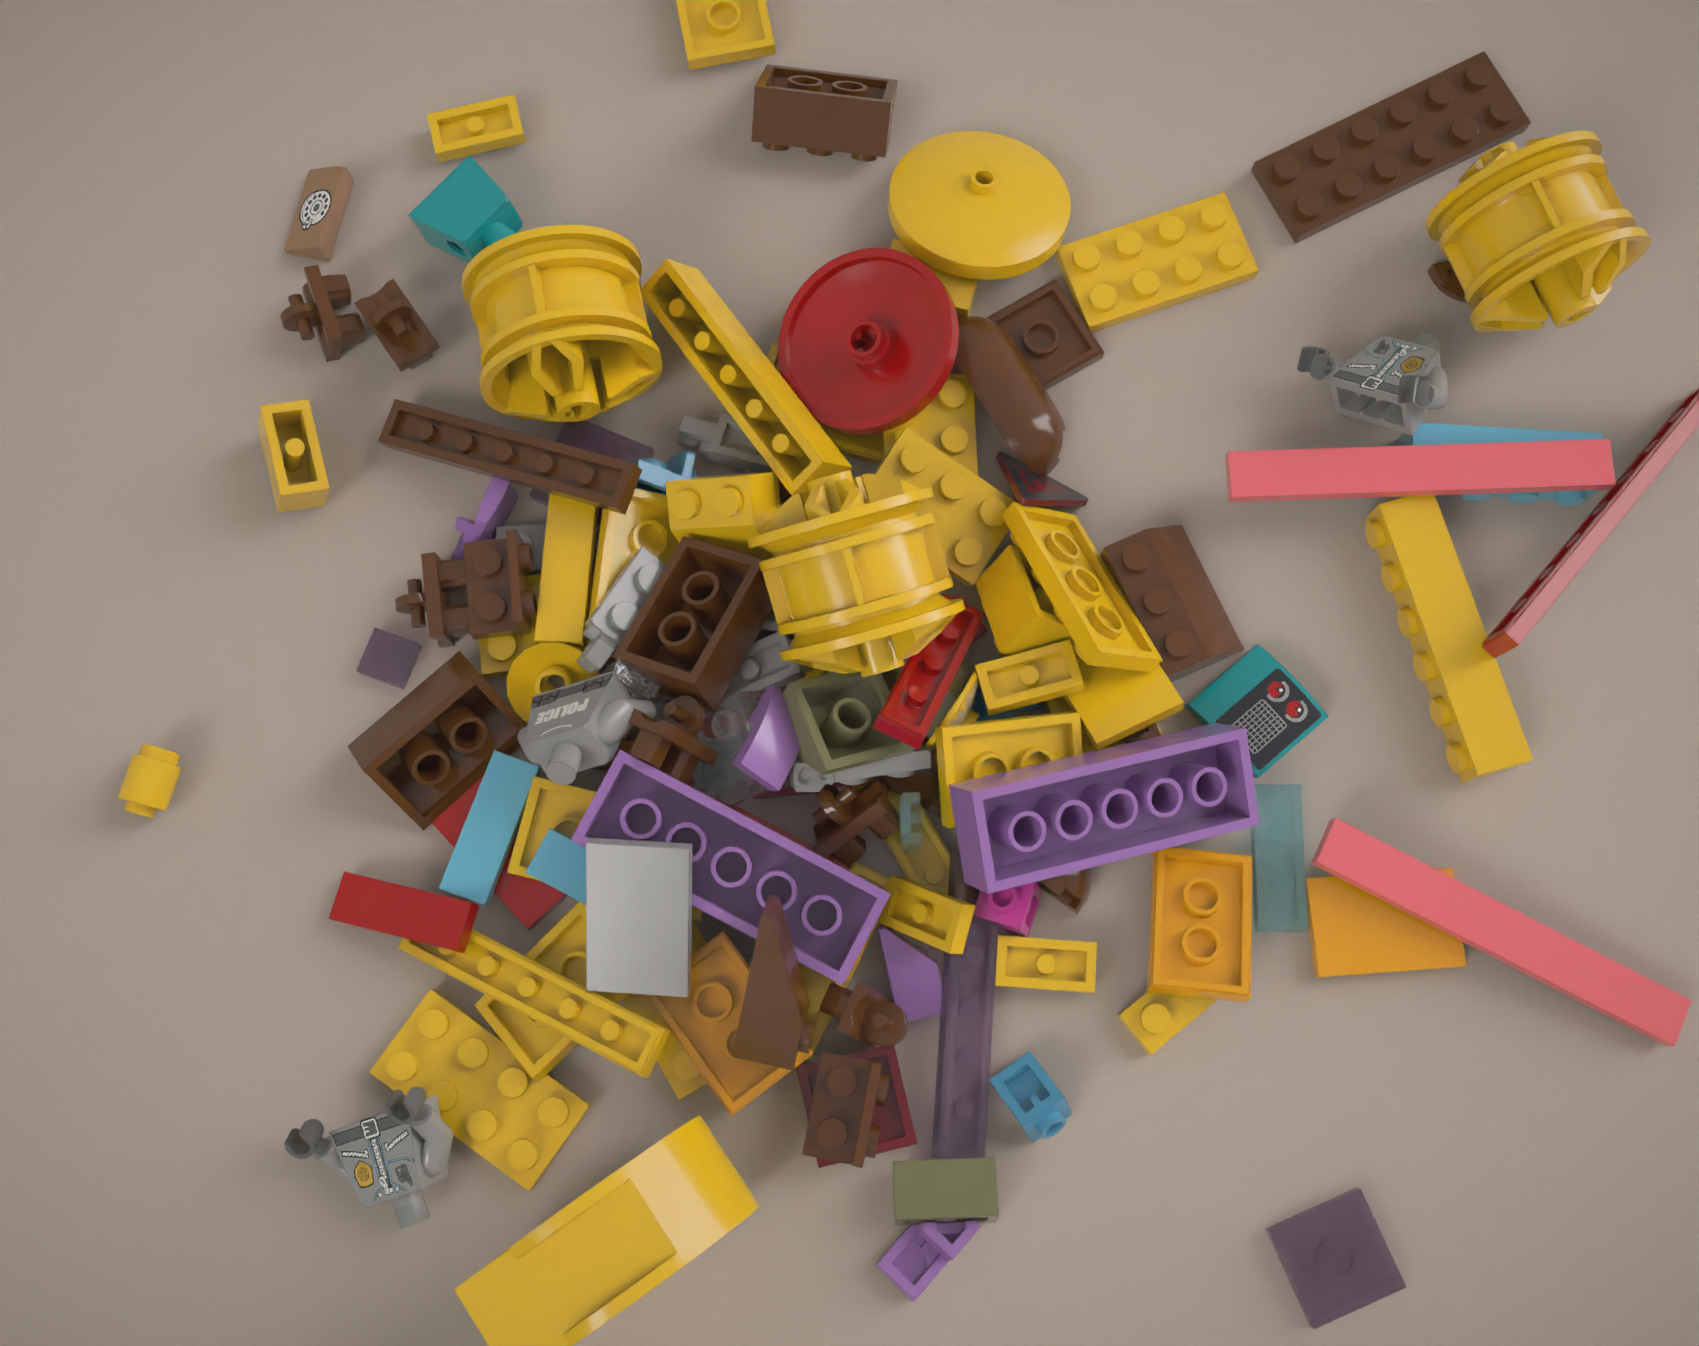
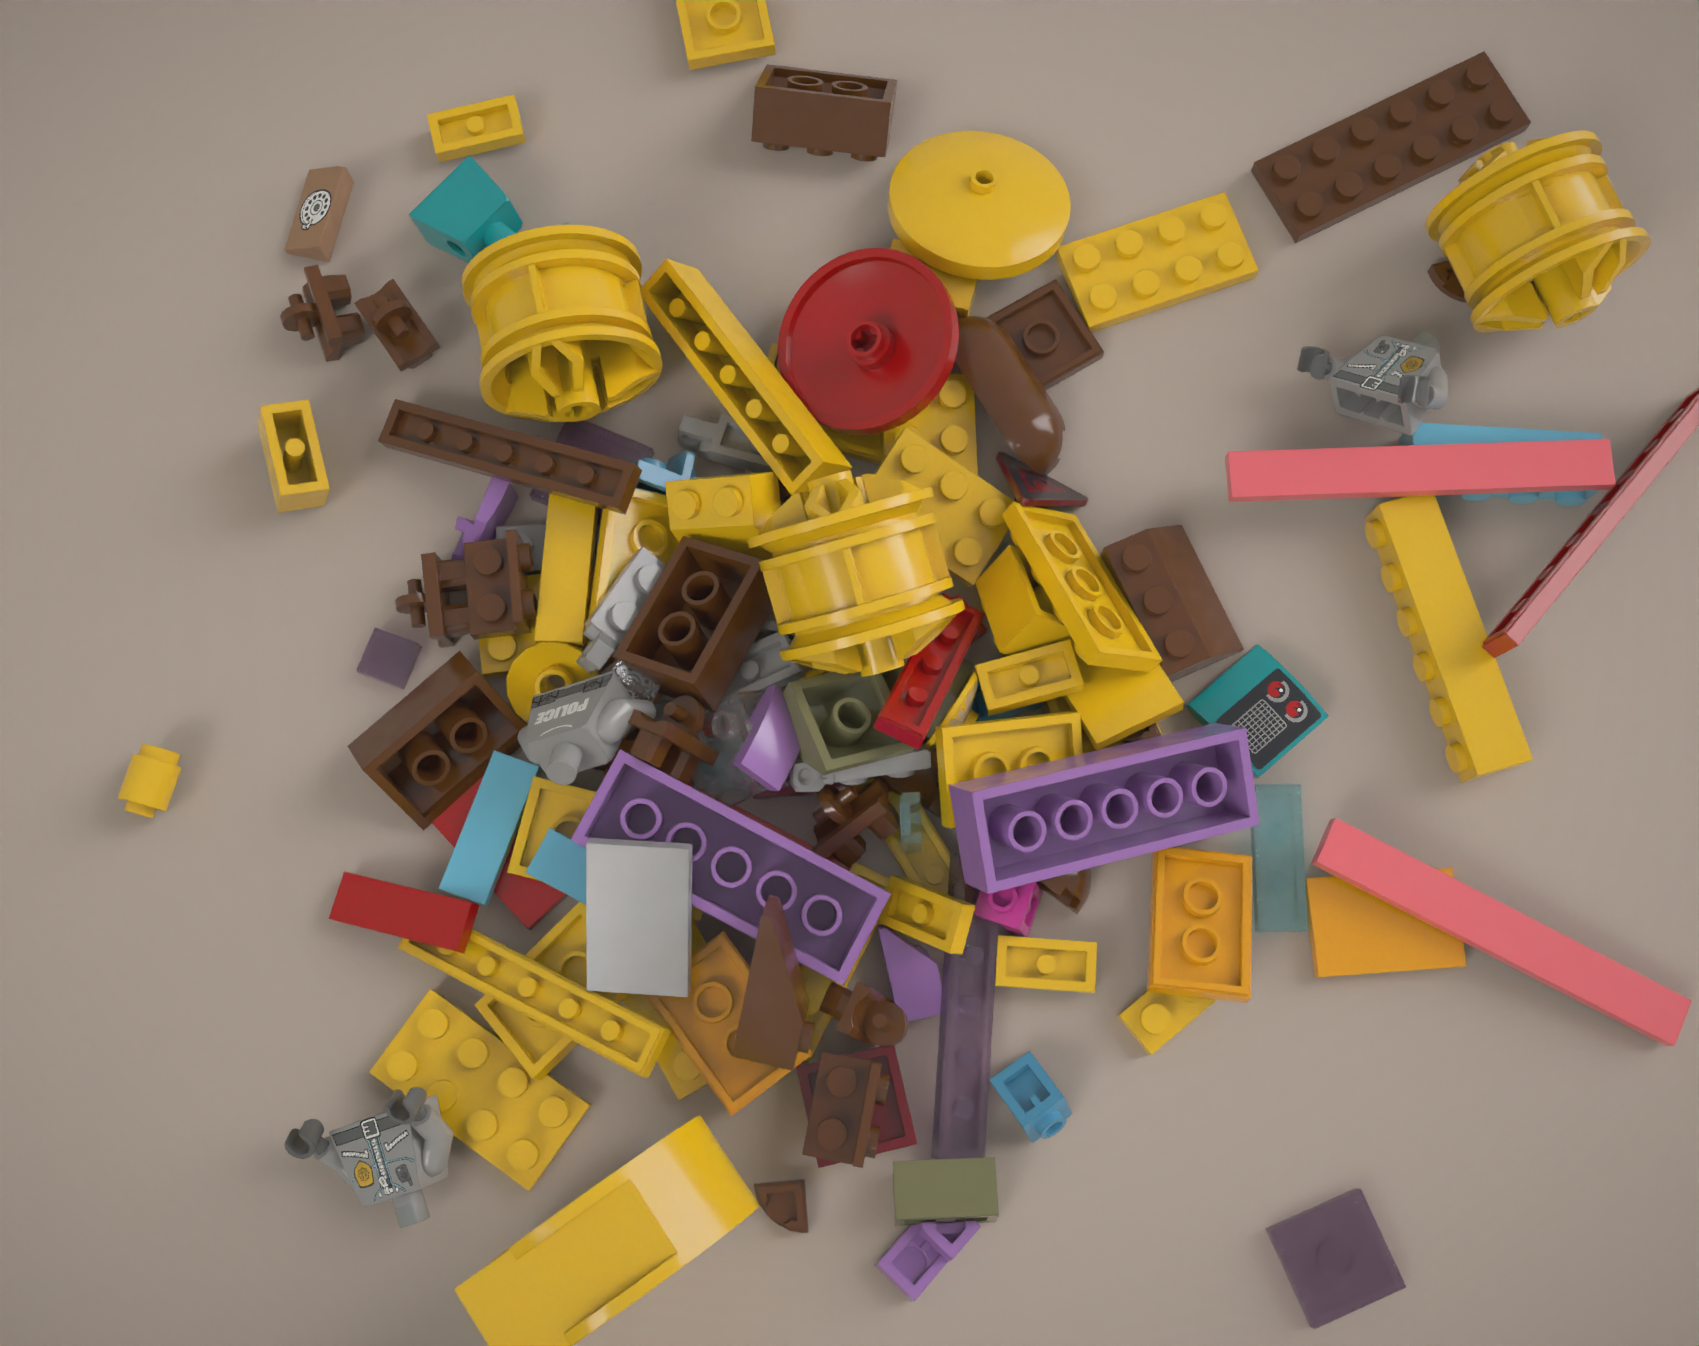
(784, 1203): none -> reddish brown tile

